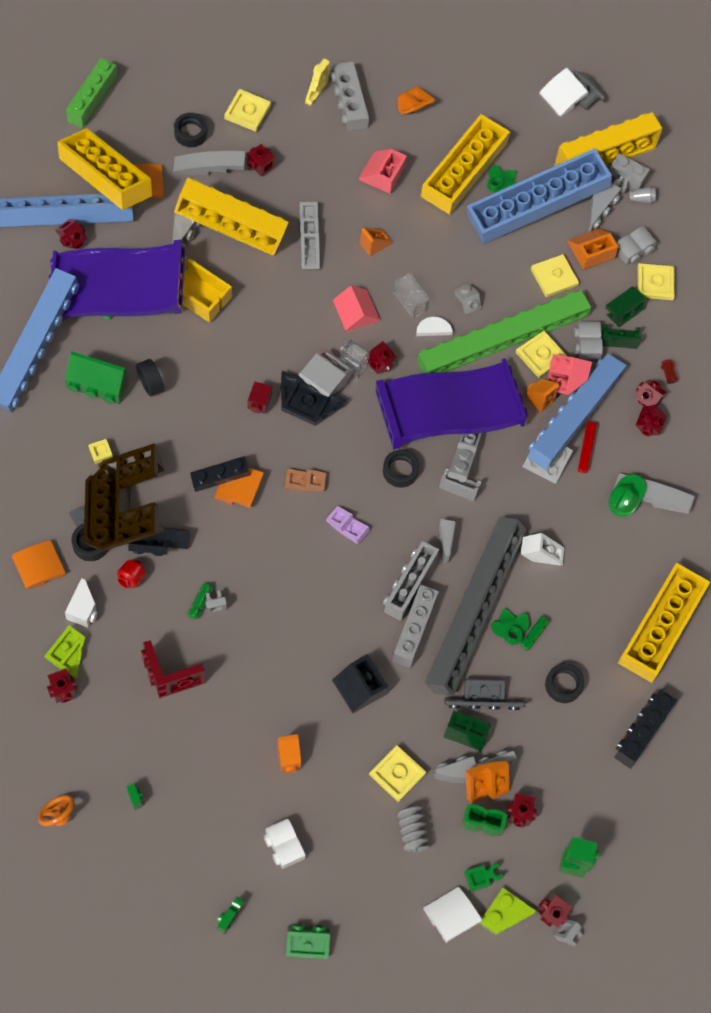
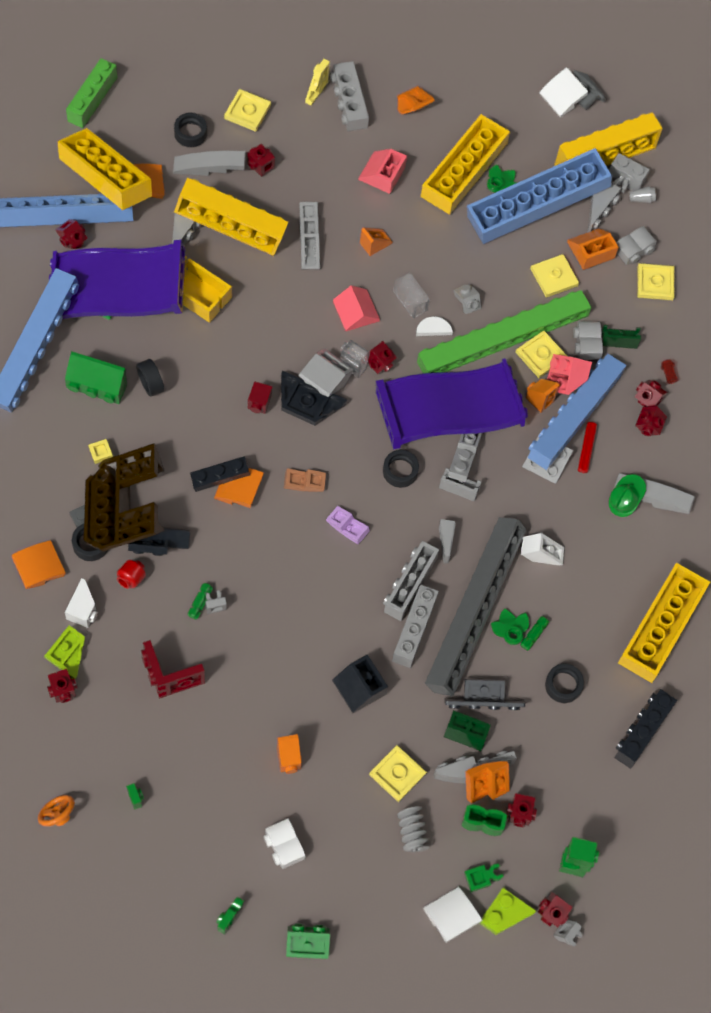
(626, 306): dark green hinge -> none

